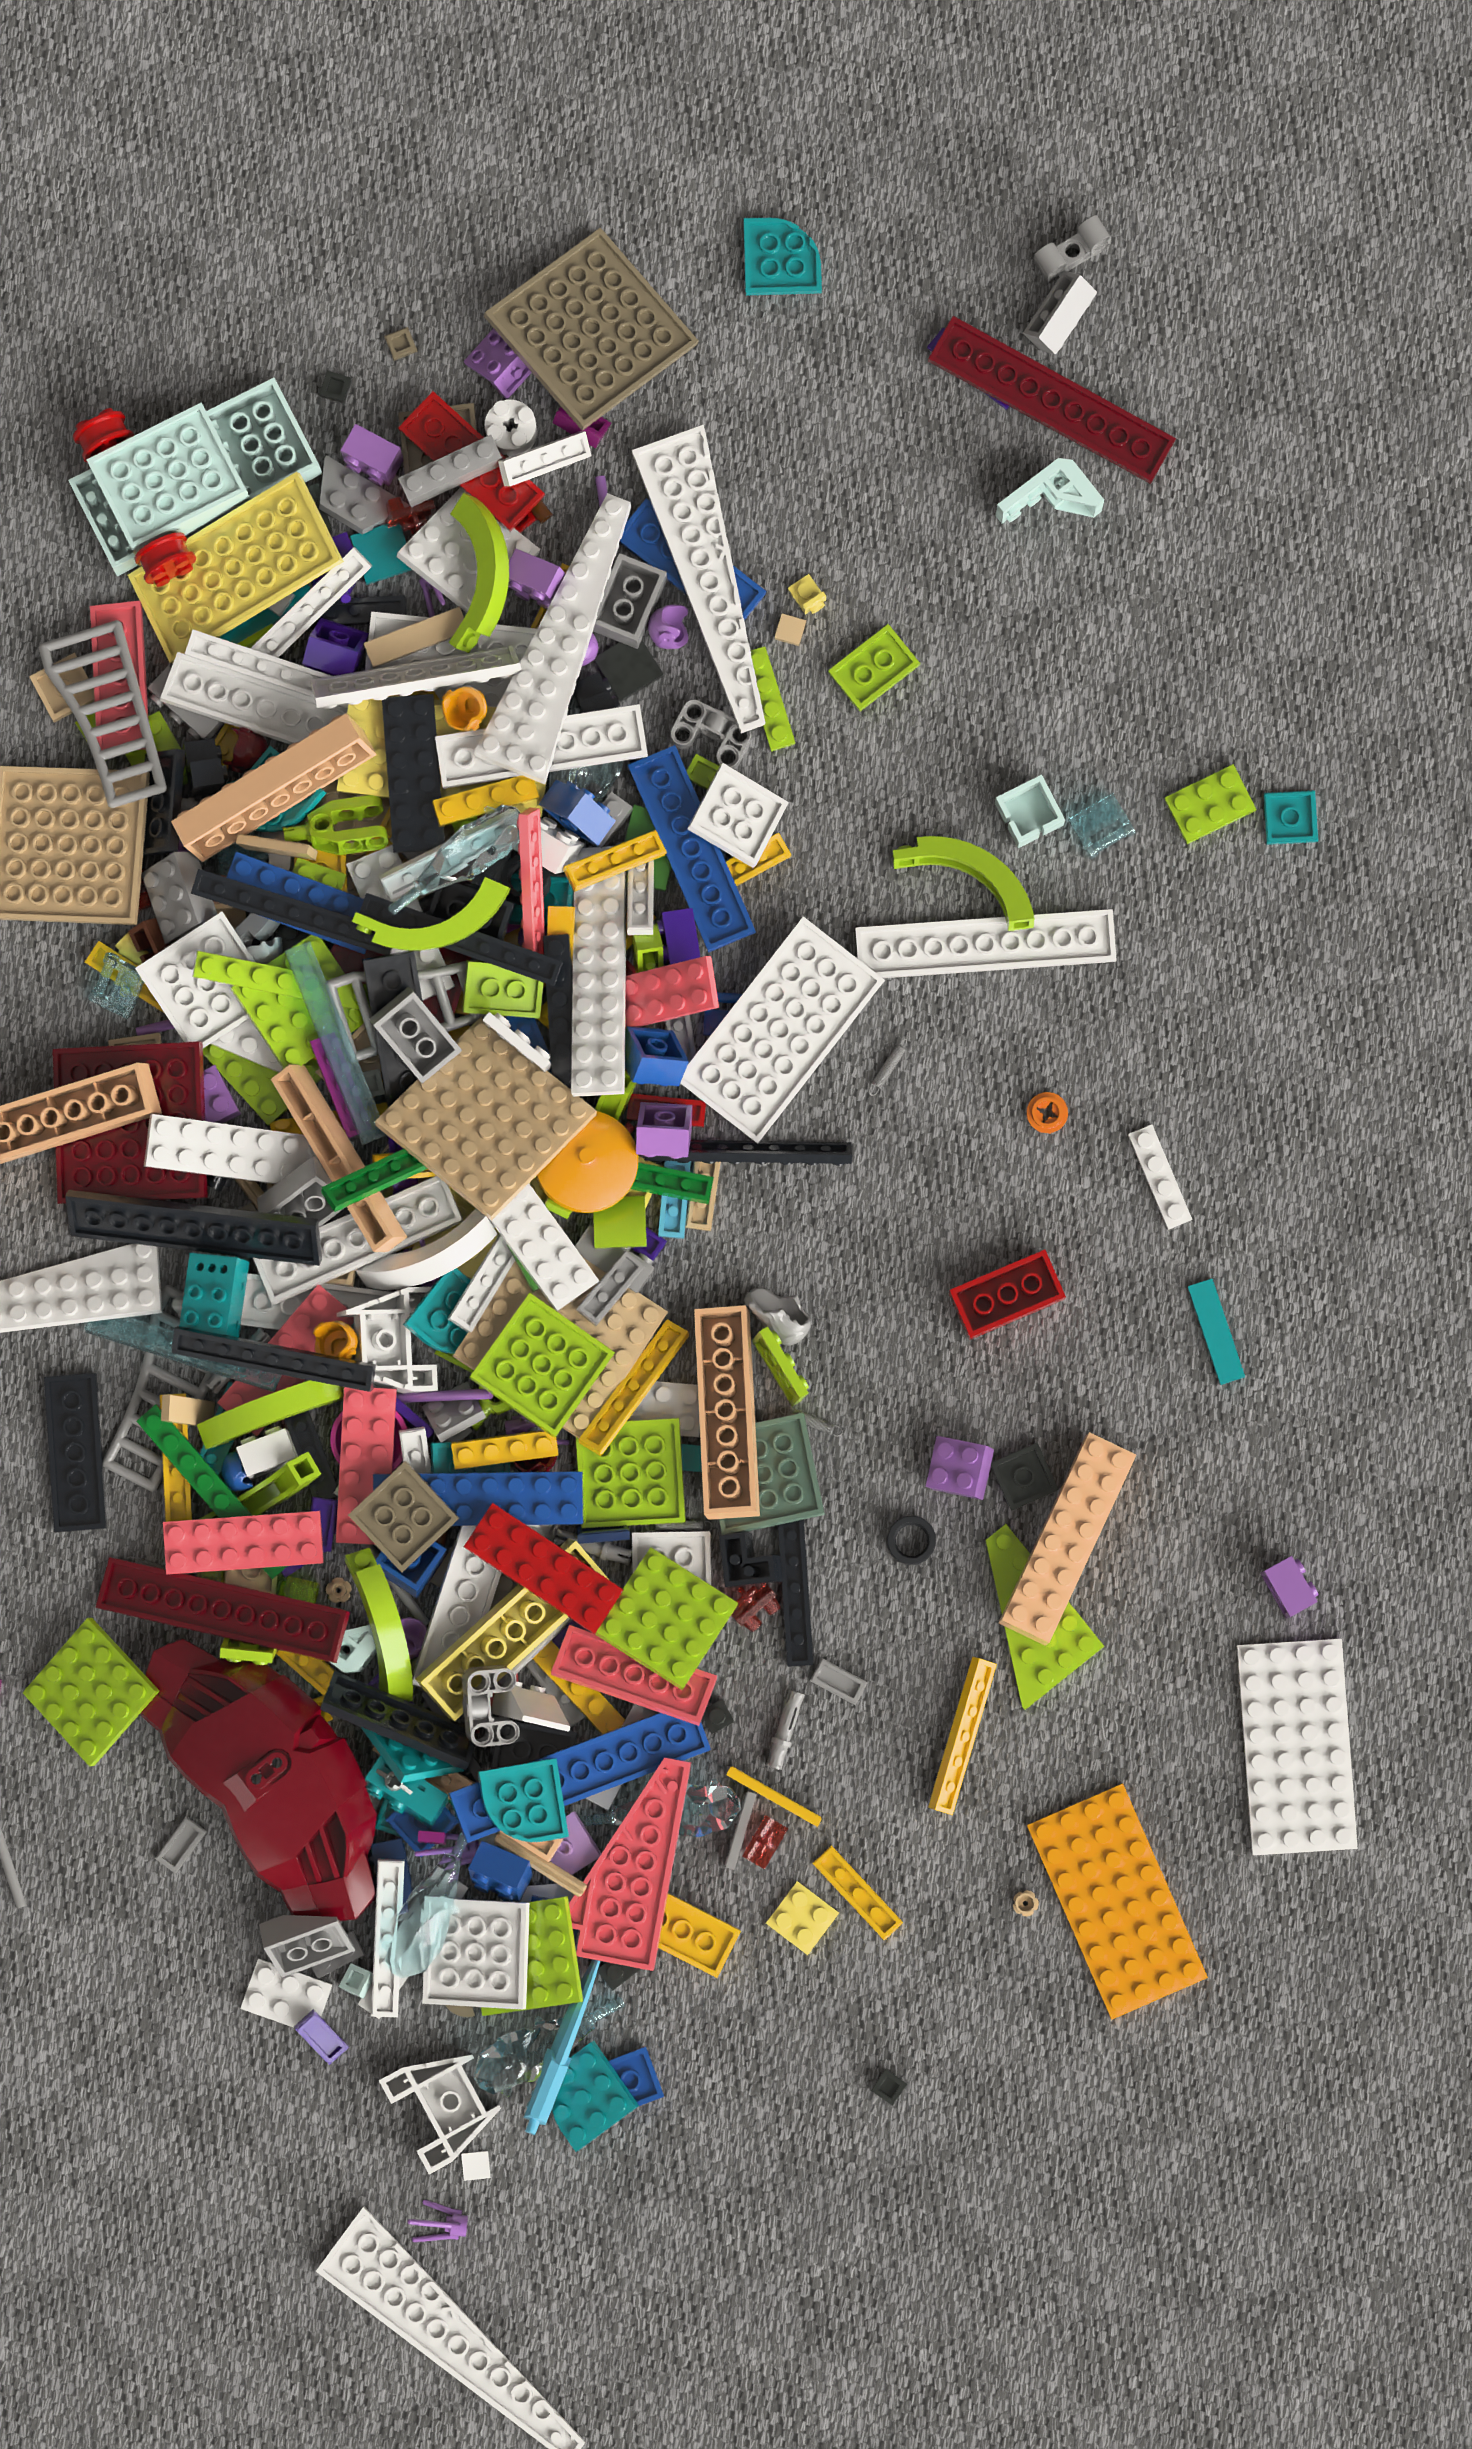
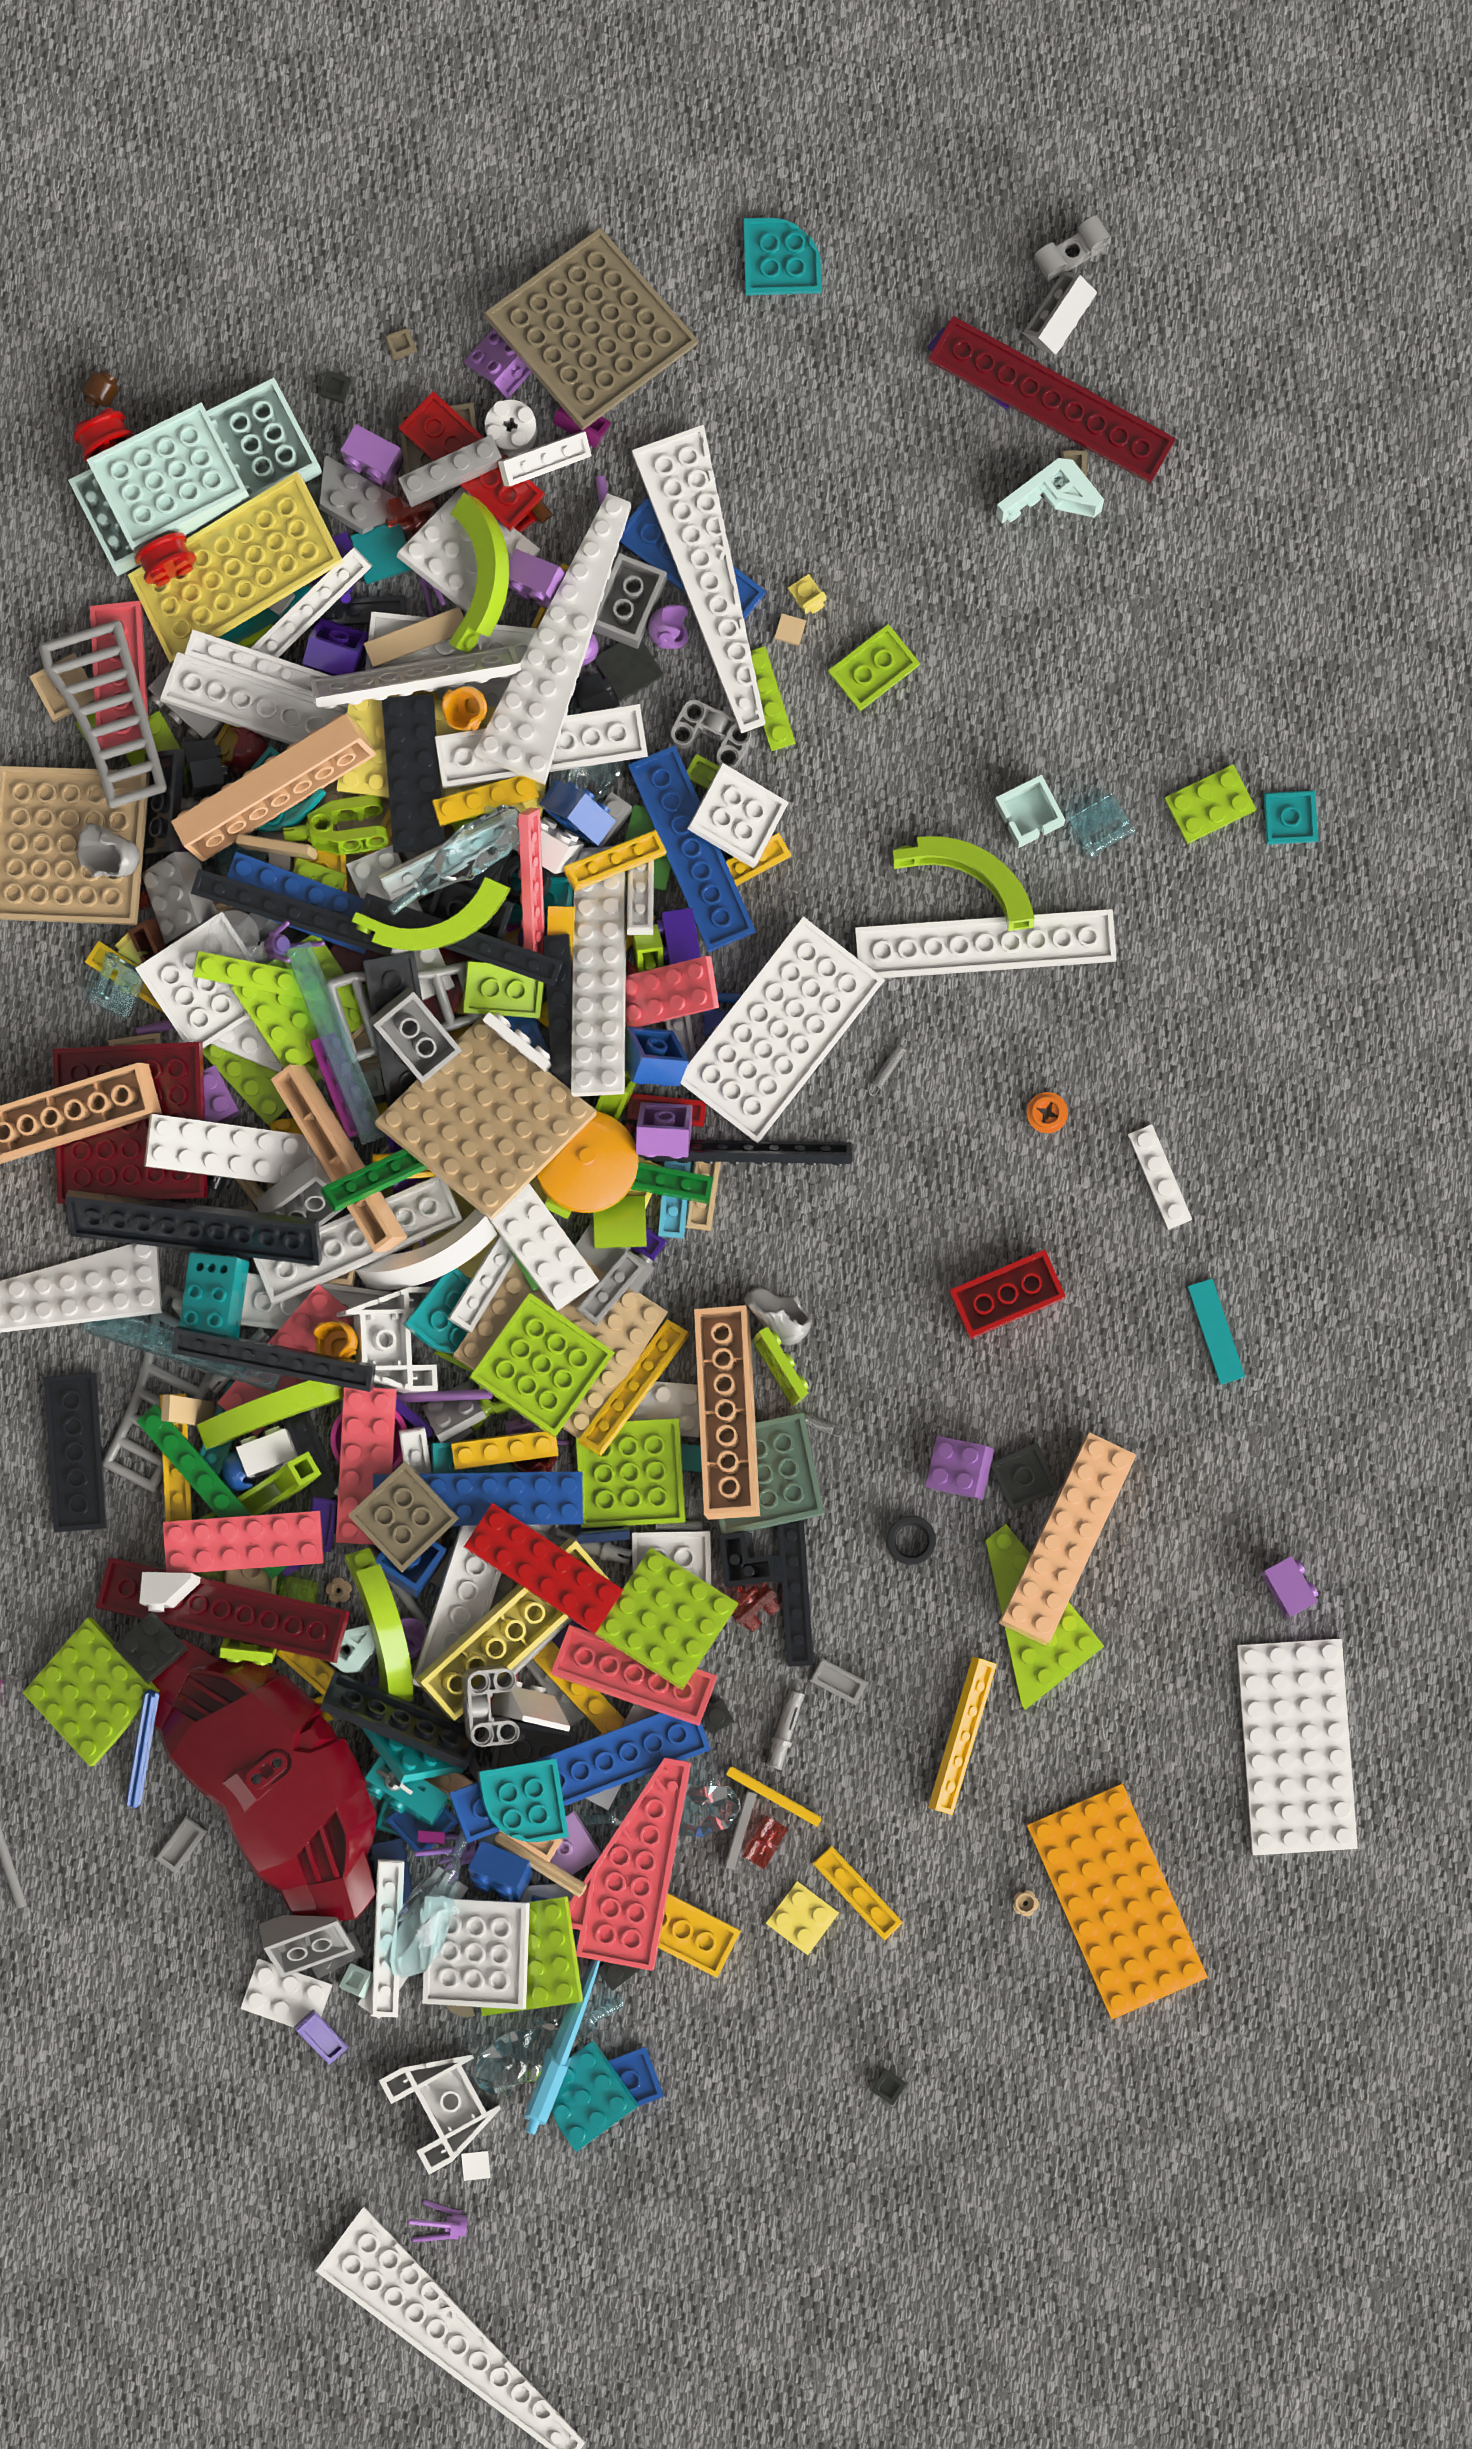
(100, 389): none -> reddish brown head
(106, 852): none -> light grey piece
(142, 1748): none -> axle
(150, 1647): none -> pearl dark grey plate
(165, 1589): none -> white slope
(233, 935): none -> clear tile
(278, 943): none -> medium lavender plant
(1078, 457): none -> dark tan tile

